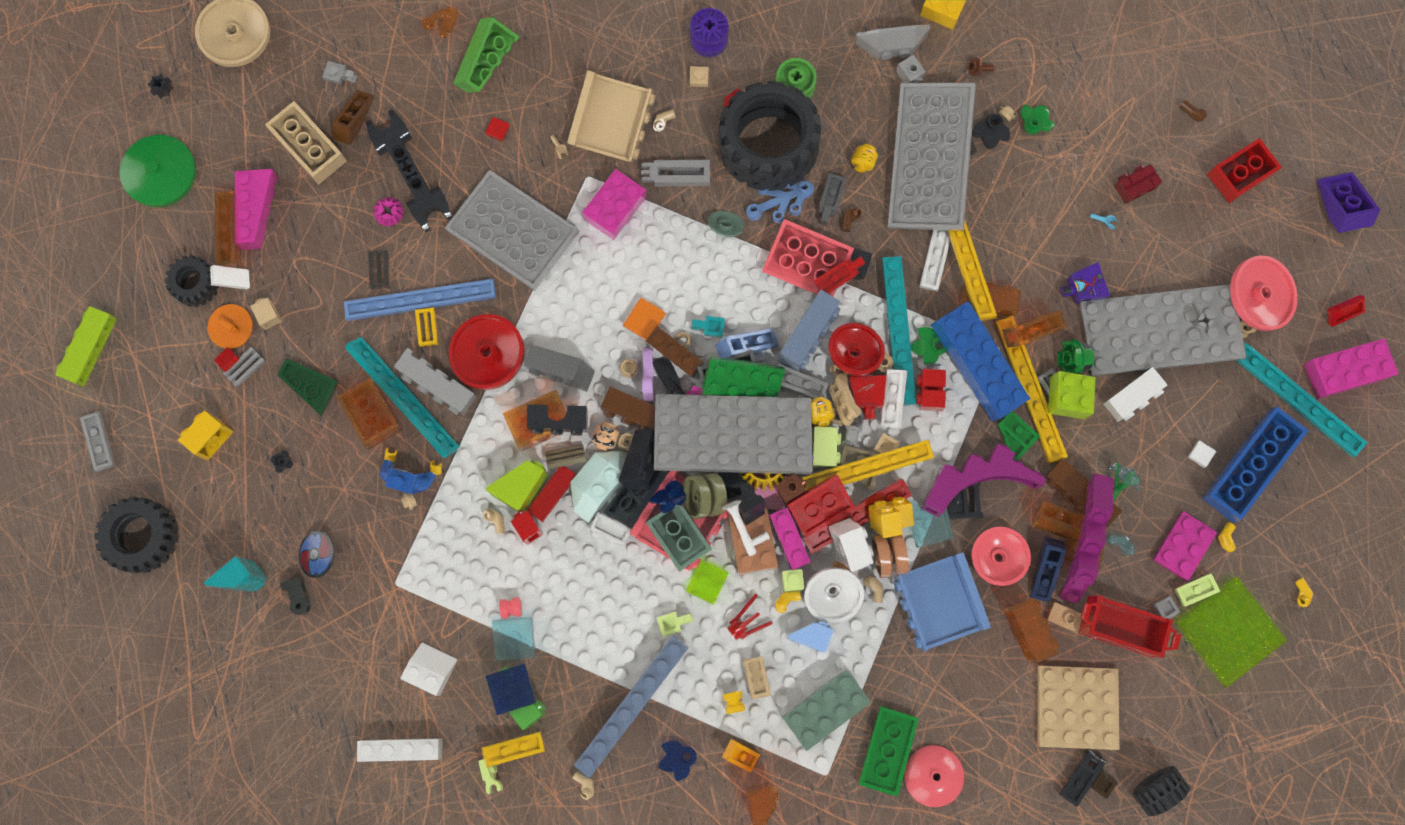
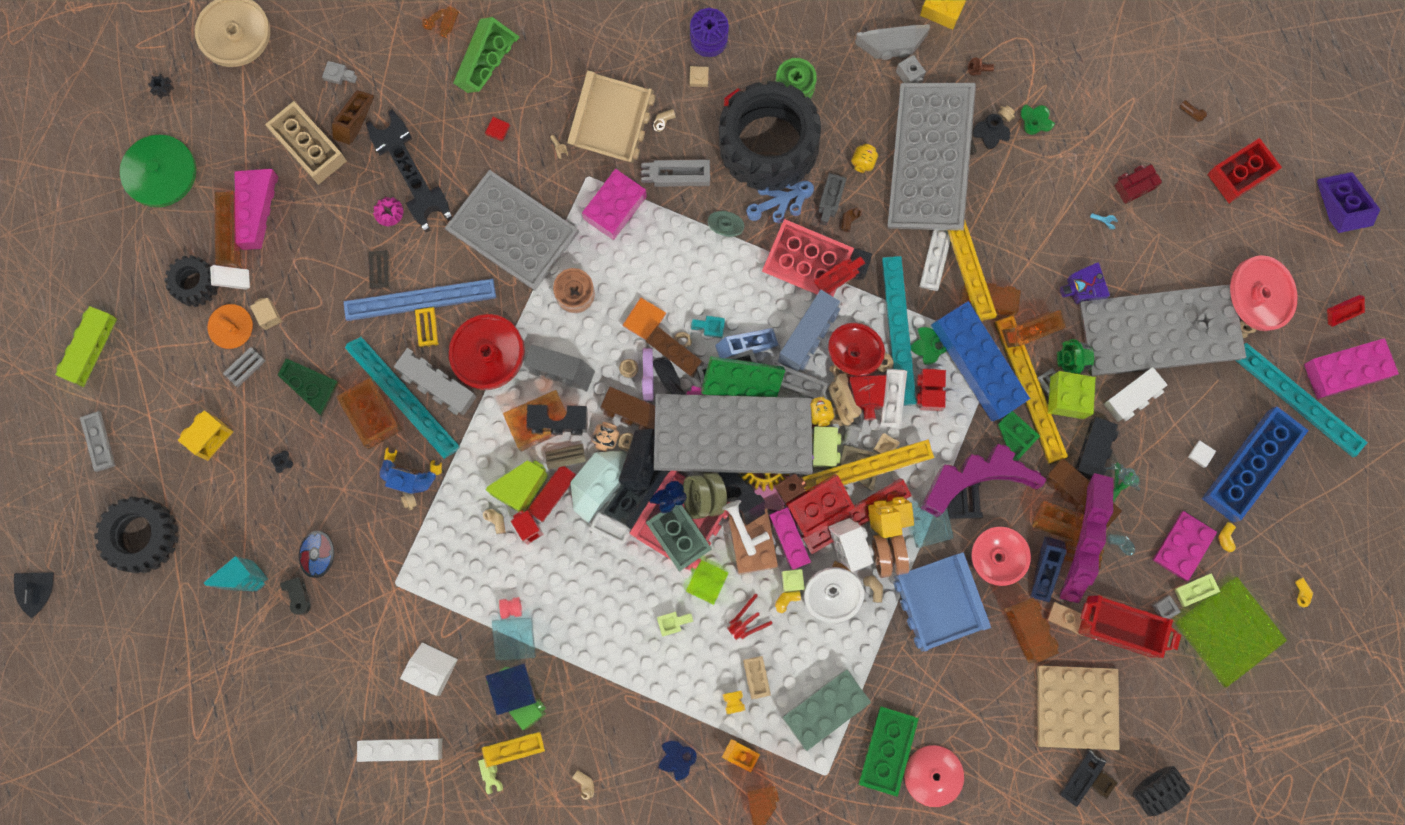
(33, 591): none -> black shield
(226, 359): red tile -> none
(571, 280): none -> nougat wheel
(631, 706): sand blue brick -> none
(813, 636): light blue slope -> none
(1096, 447): none -> black brick

